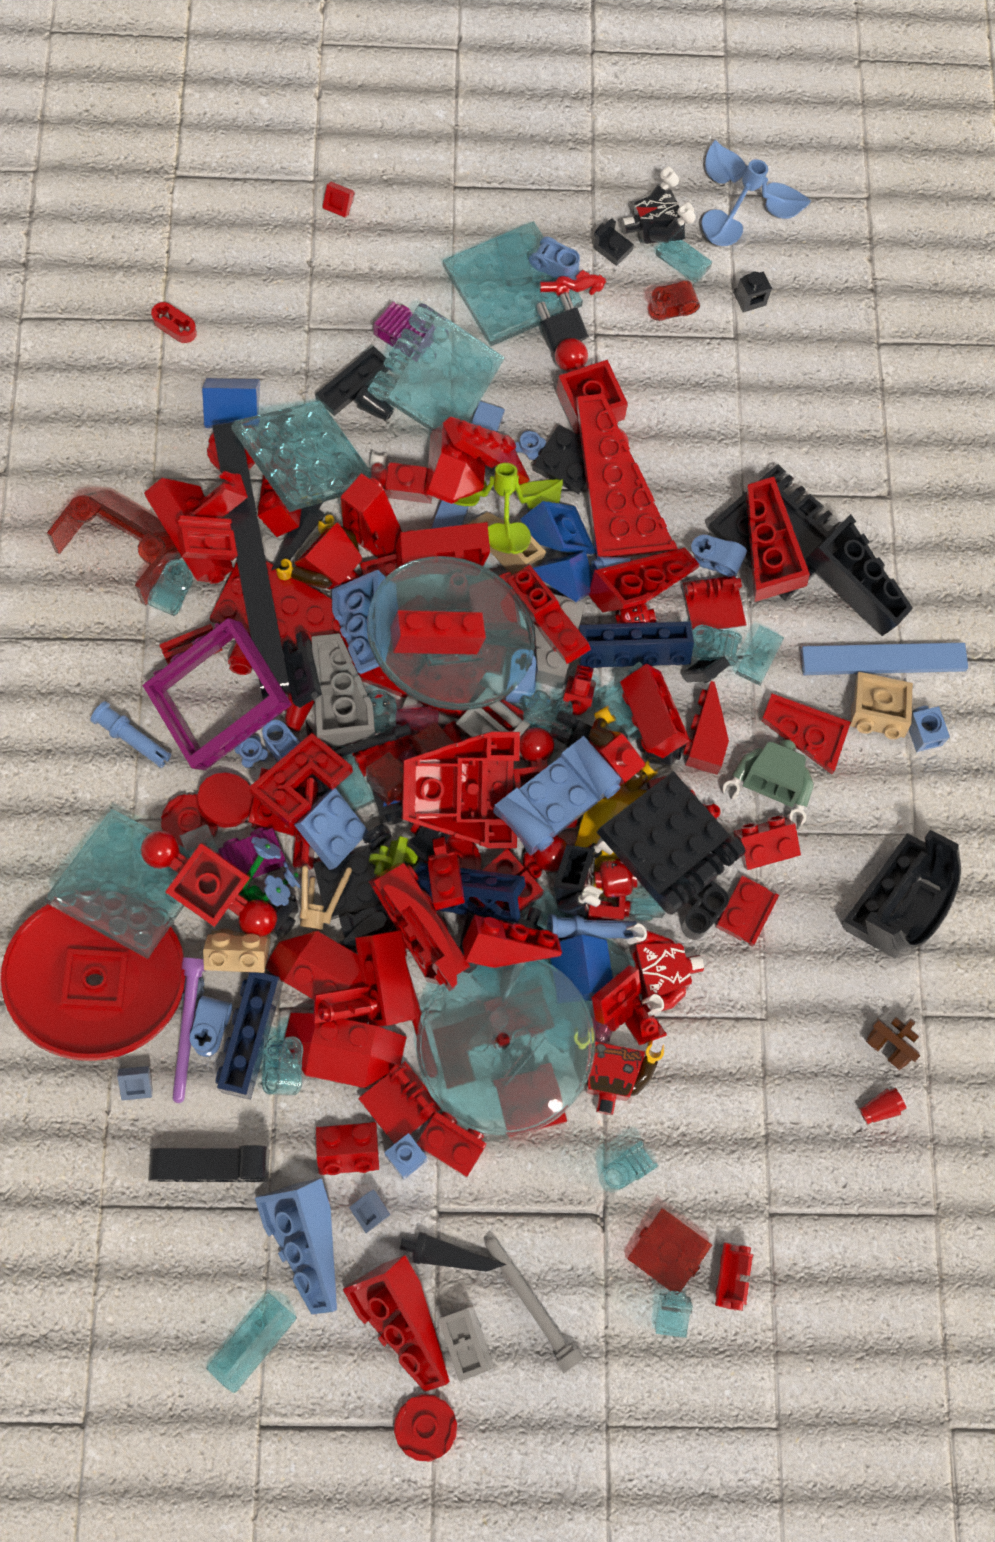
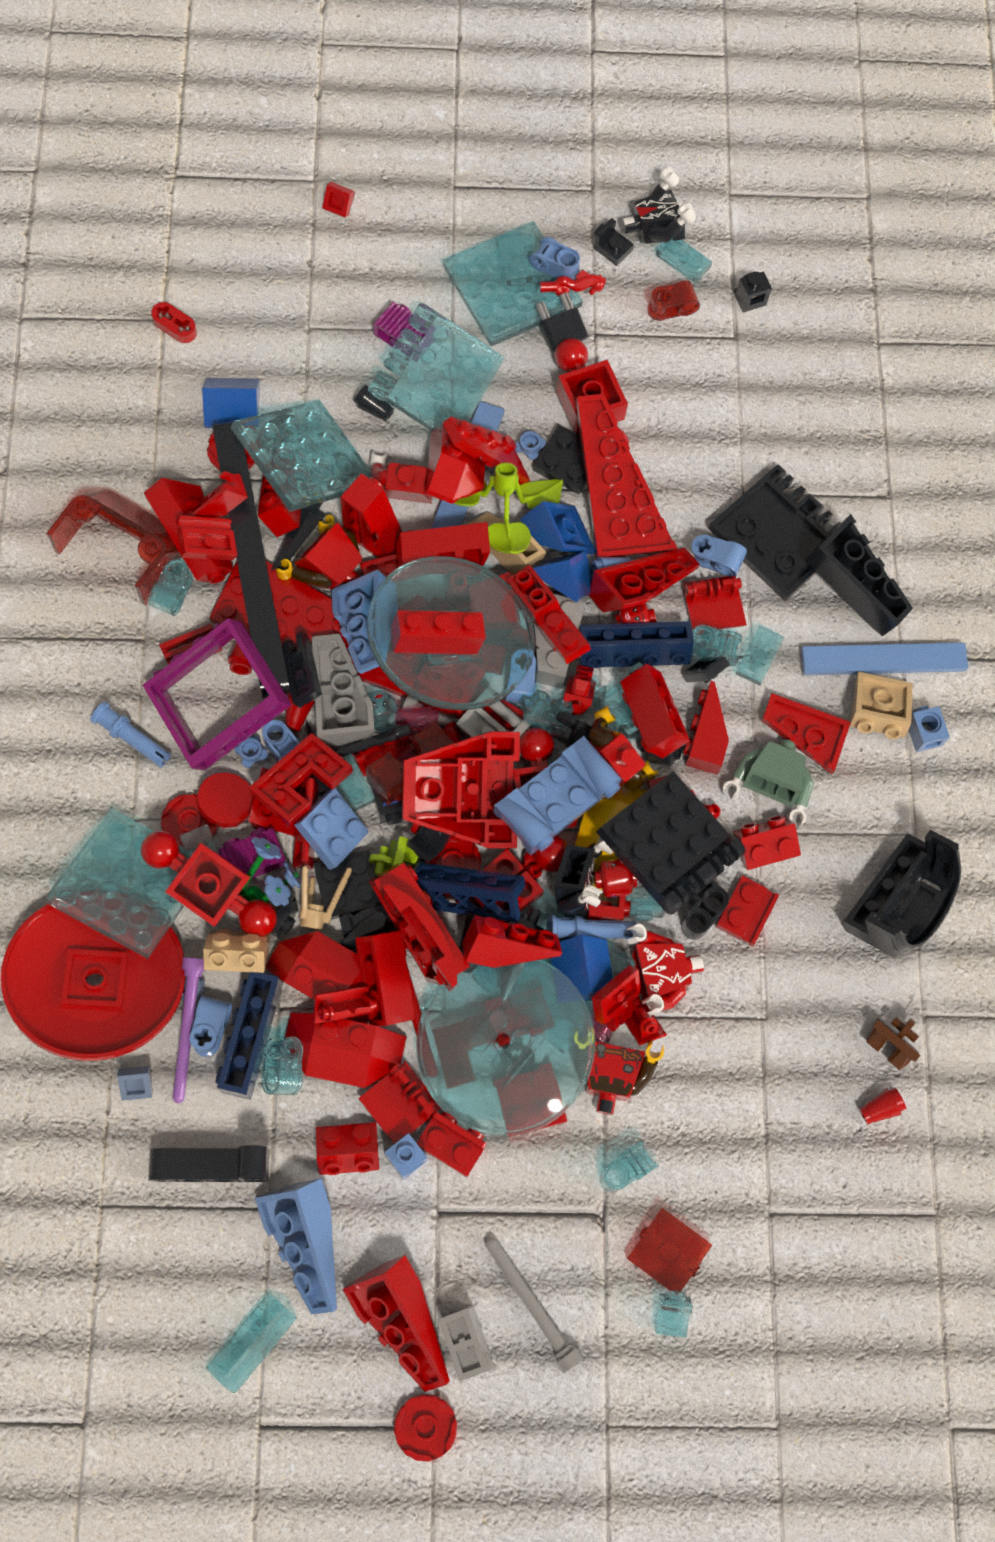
(348, 383): black plate -> none
(369, 1211): sand blue plate -> none
(377, 837): black bush -> none
(441, 1253): black bar -> none
(445, 876): red hinge -> none
(726, 165): medium blue plant -> none
(734, 1262): red hinge -> none
(773, 544): red wedge -> none

